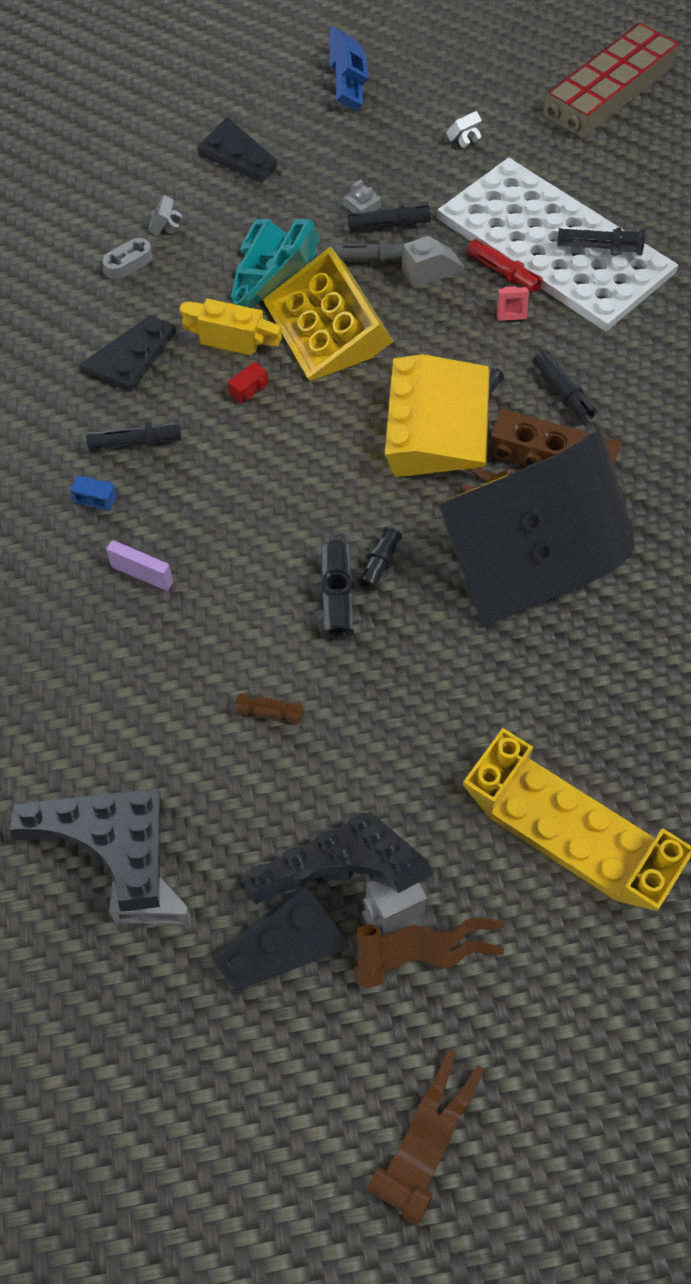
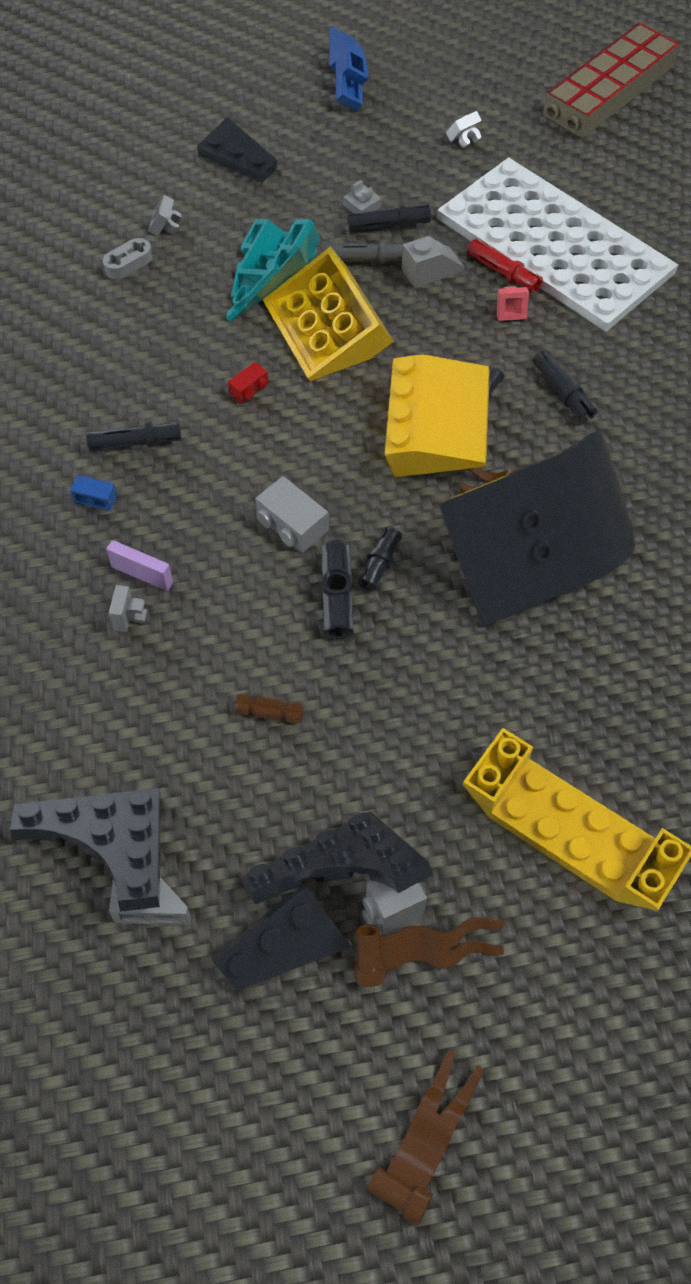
(125, 609): none -> light grey tile
(131, 354): black wing -> none
(229, 326): yellow hinge -> none
(292, 514): none -> light grey brick
(531, 440): reddish brown brick -> none
(615, 241): black pin -> none

